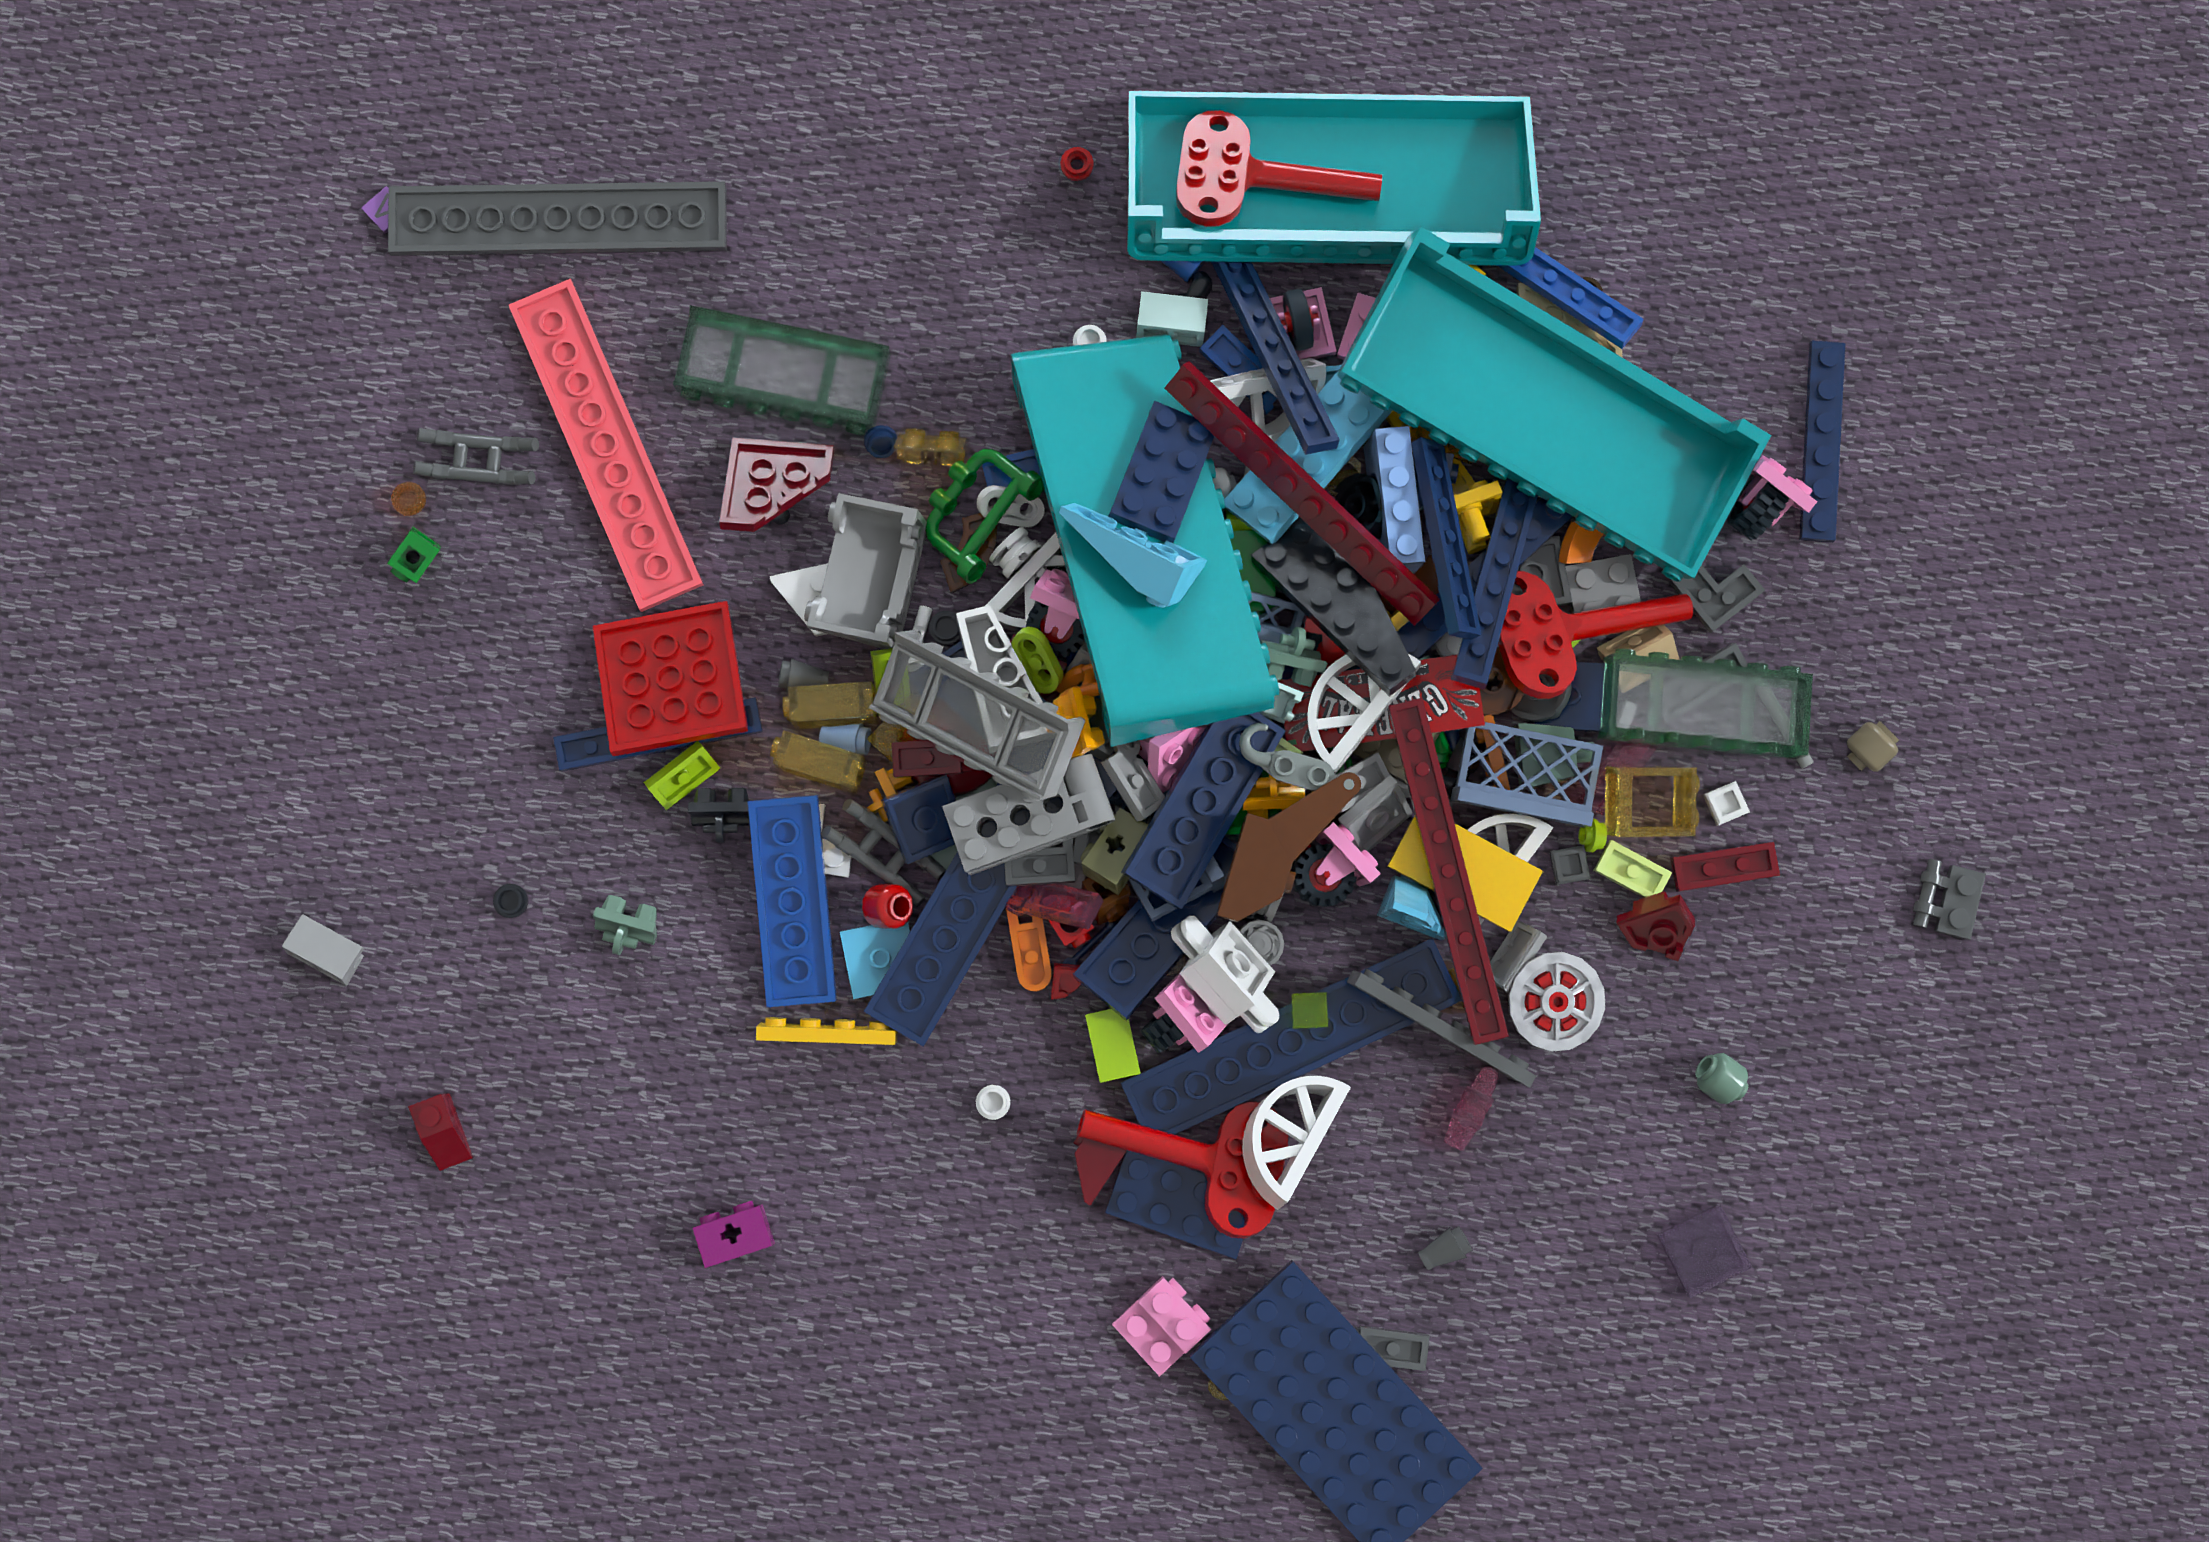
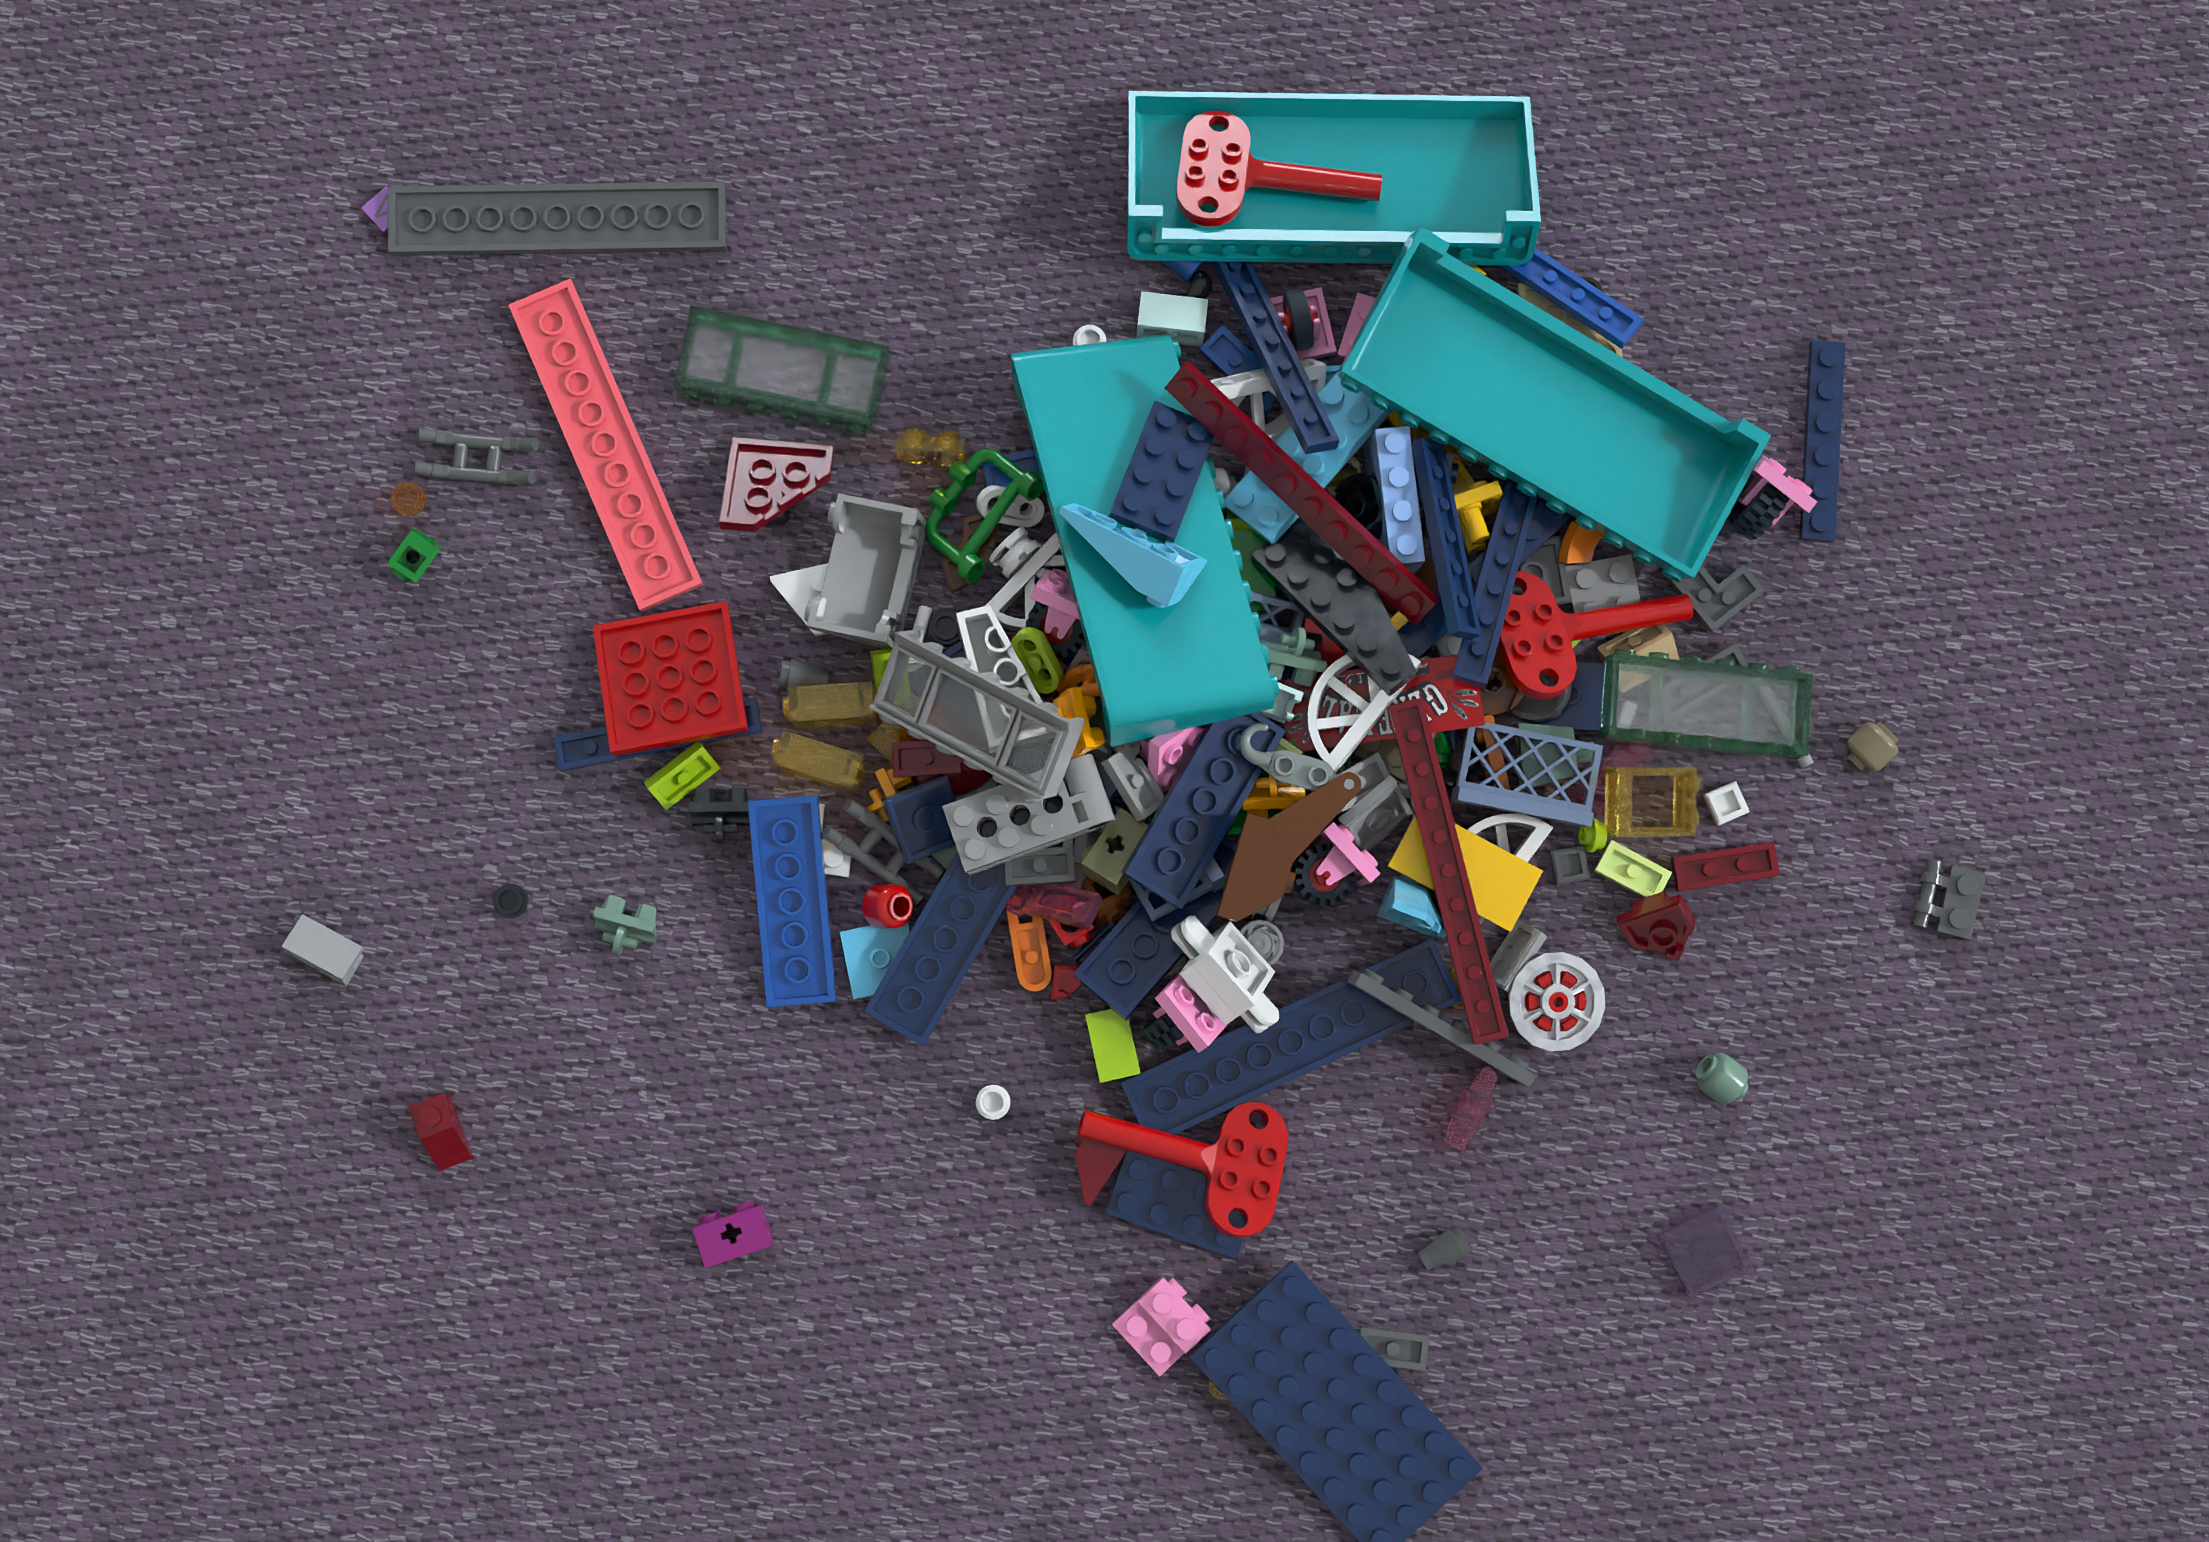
(812, 1031): yellow plate -> none
(847, 737): light blue cone -> none
(880, 441): dark blue plate -> none
(1077, 153): red plate -> none
(1279, 1192): white window -> none
(1309, 1010): clear neon green tile -> none

